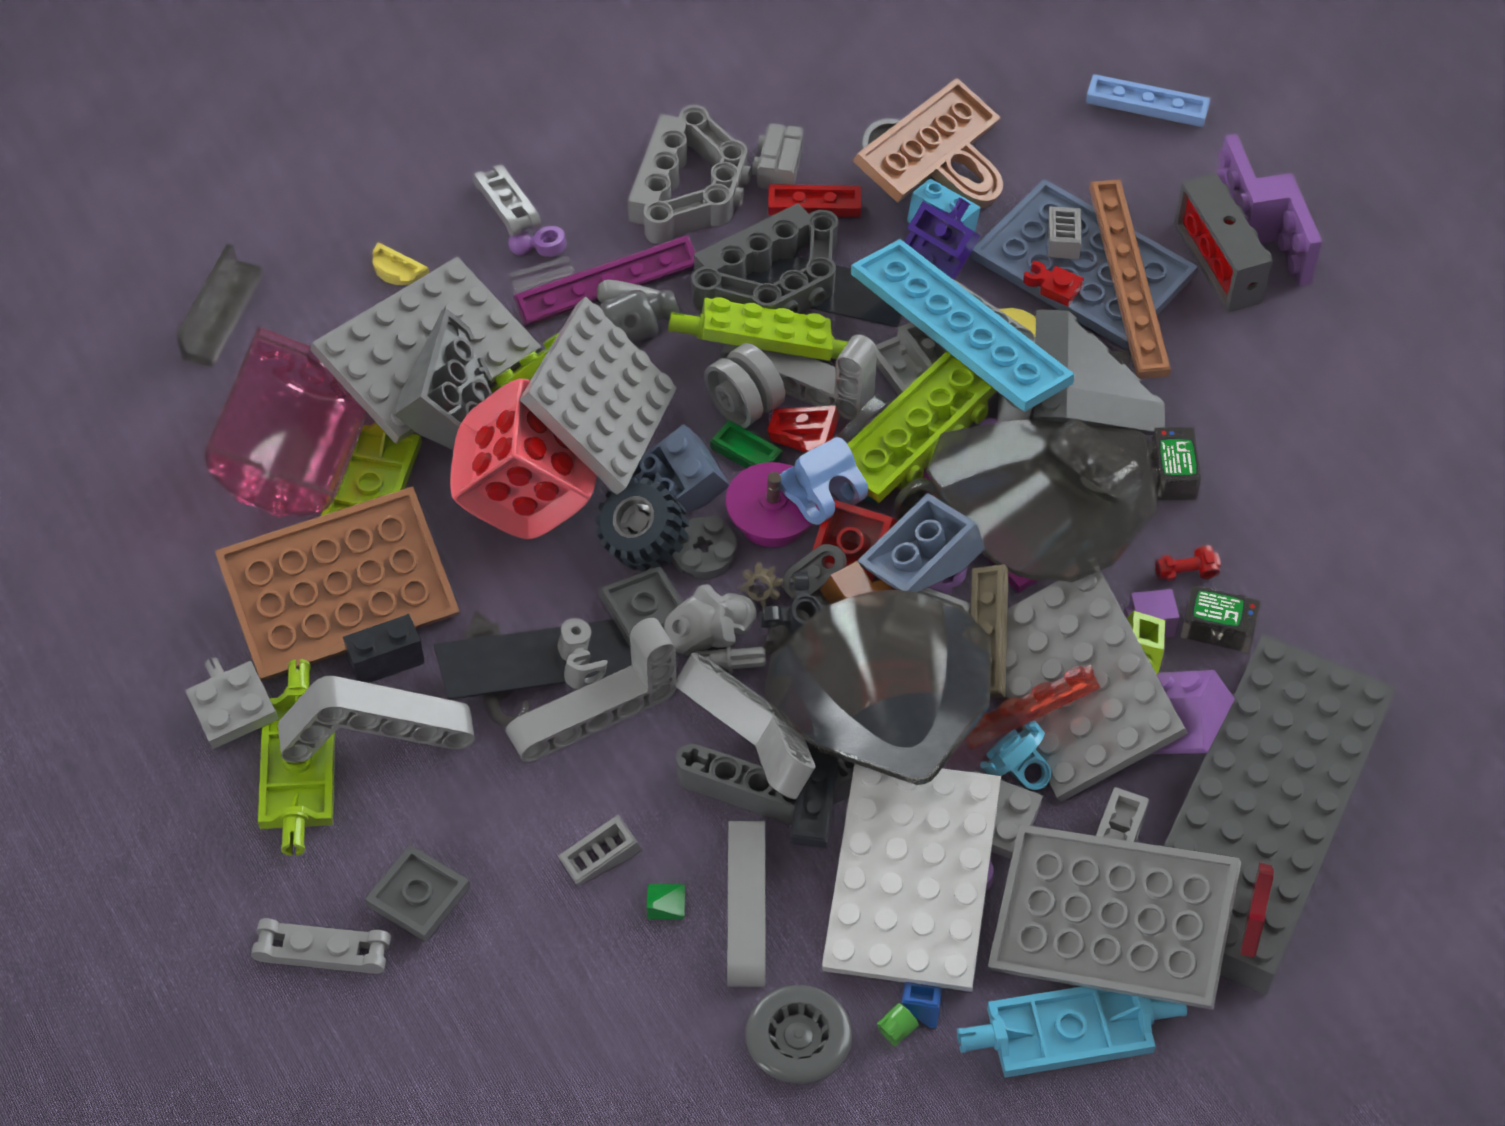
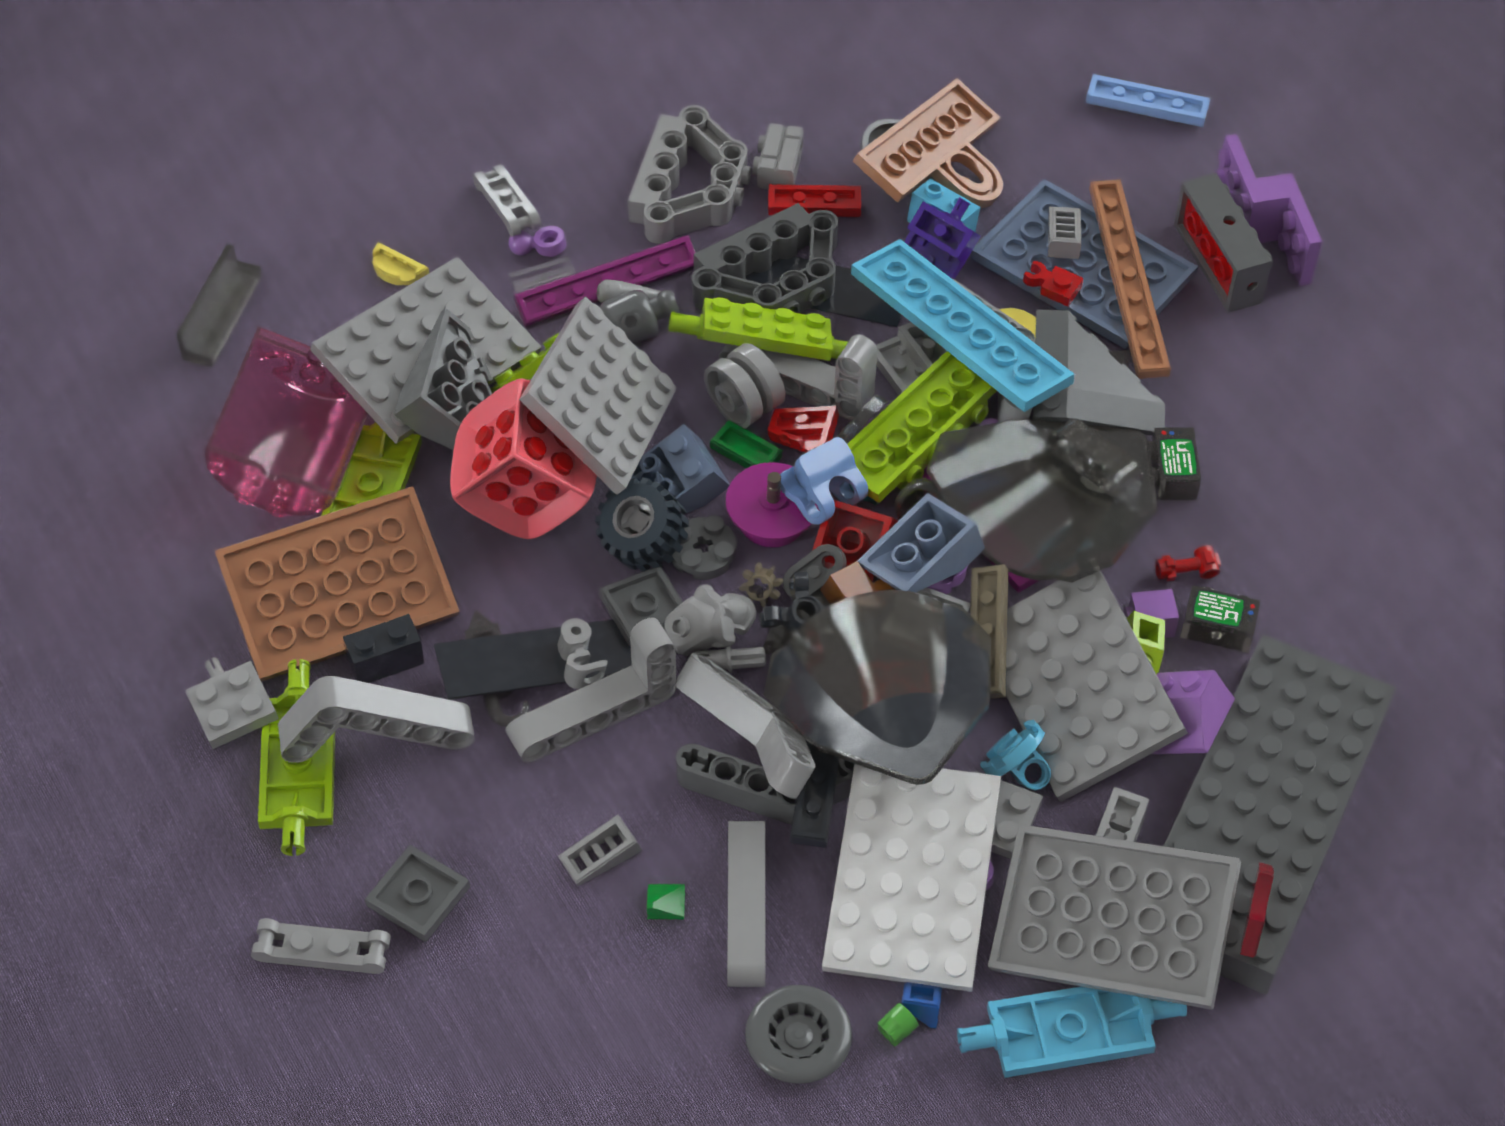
(1041, 700): clear red plate -> none

